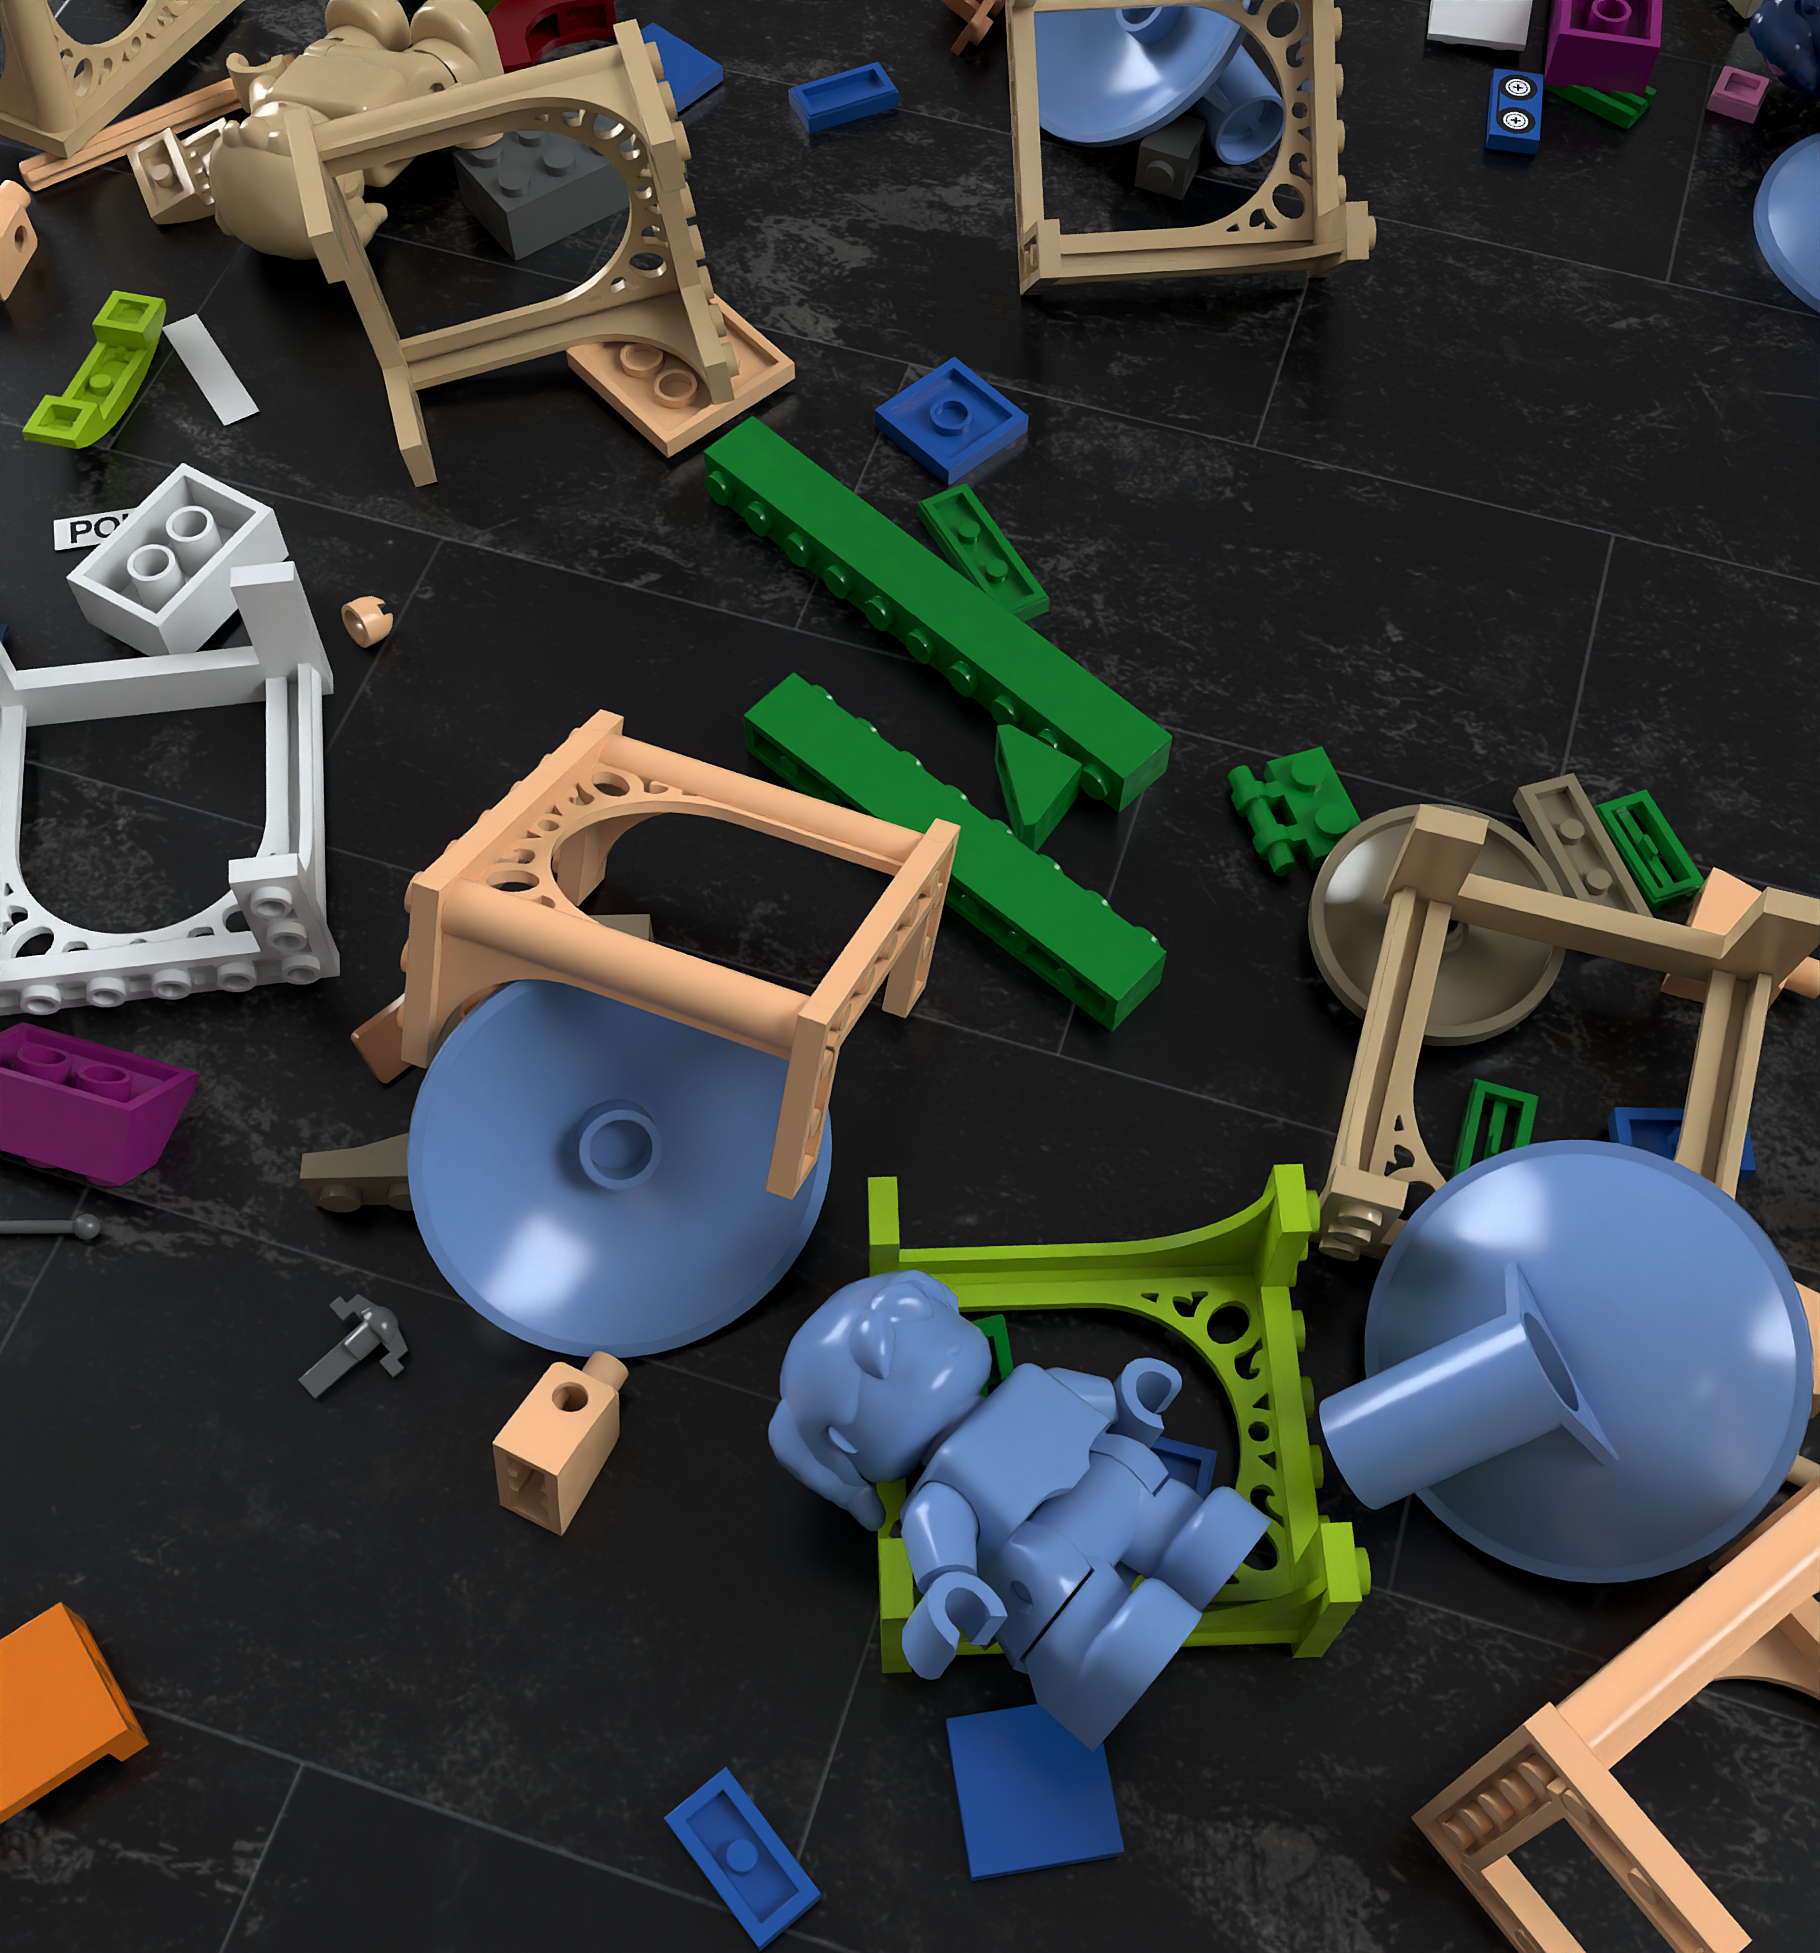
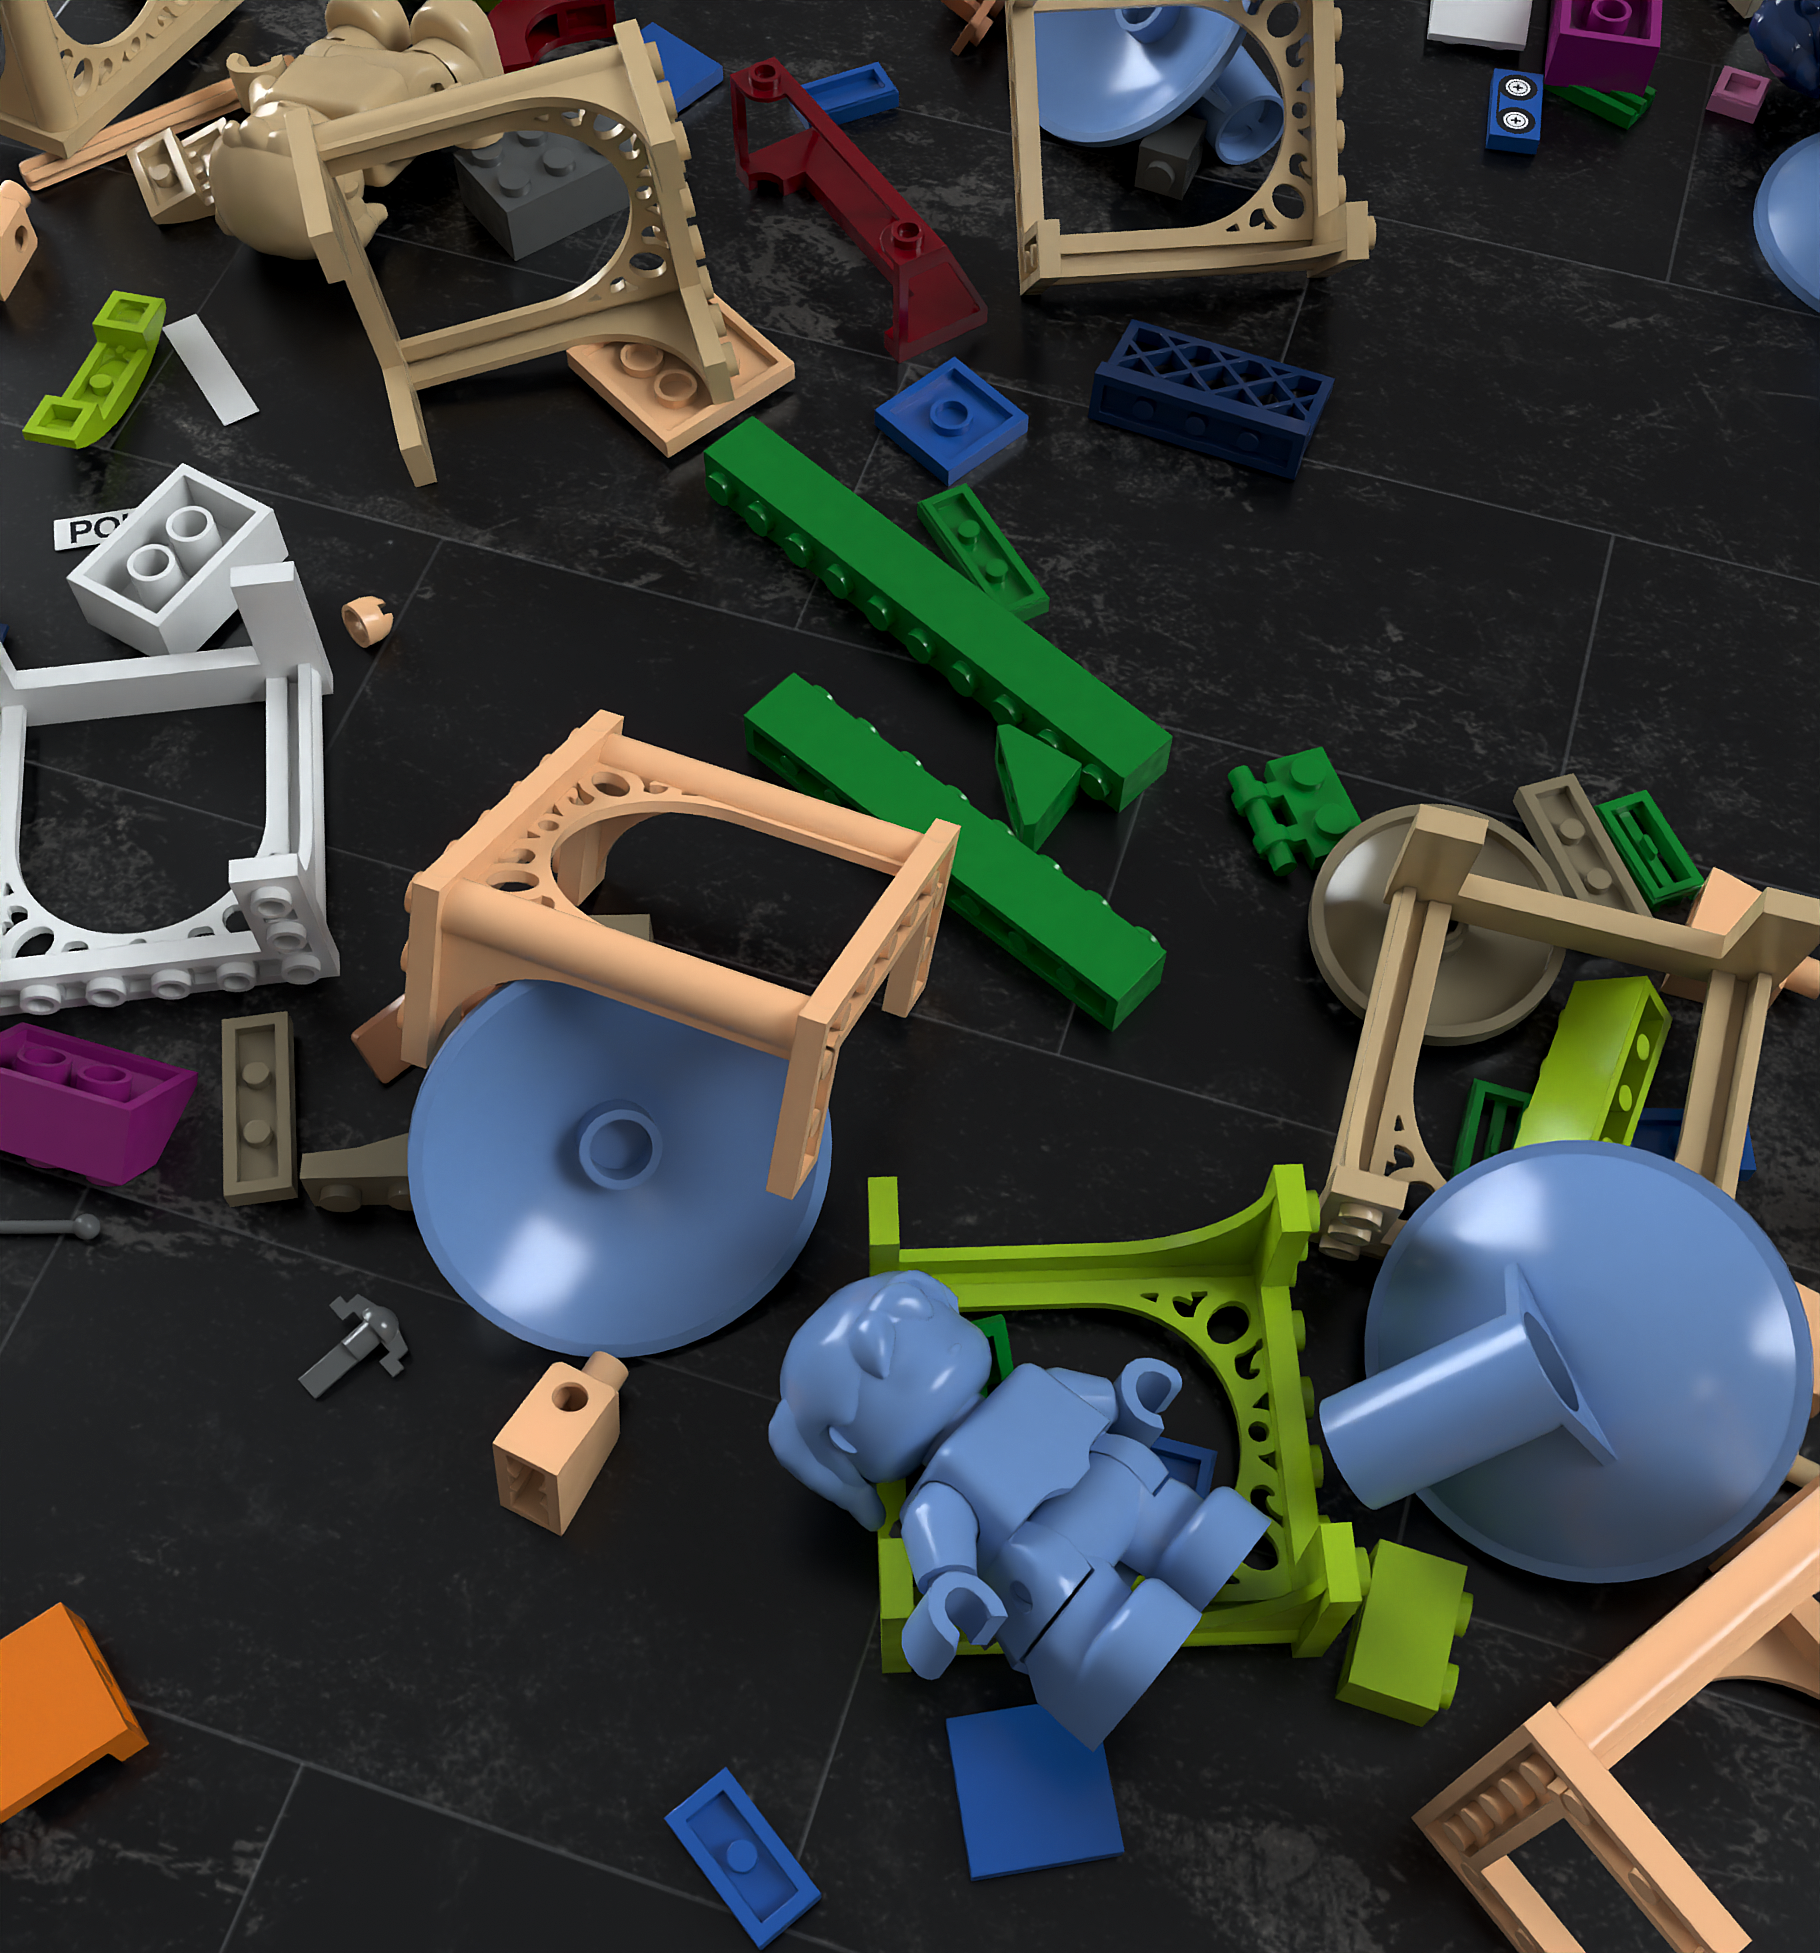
(259, 1109): none -> dark tan plate
(929, 286): none -> dark red windscreen
(1214, 422): none -> dark blue fence
(1405, 1635): none -> lime brick
(1598, 1064): none -> lime brick

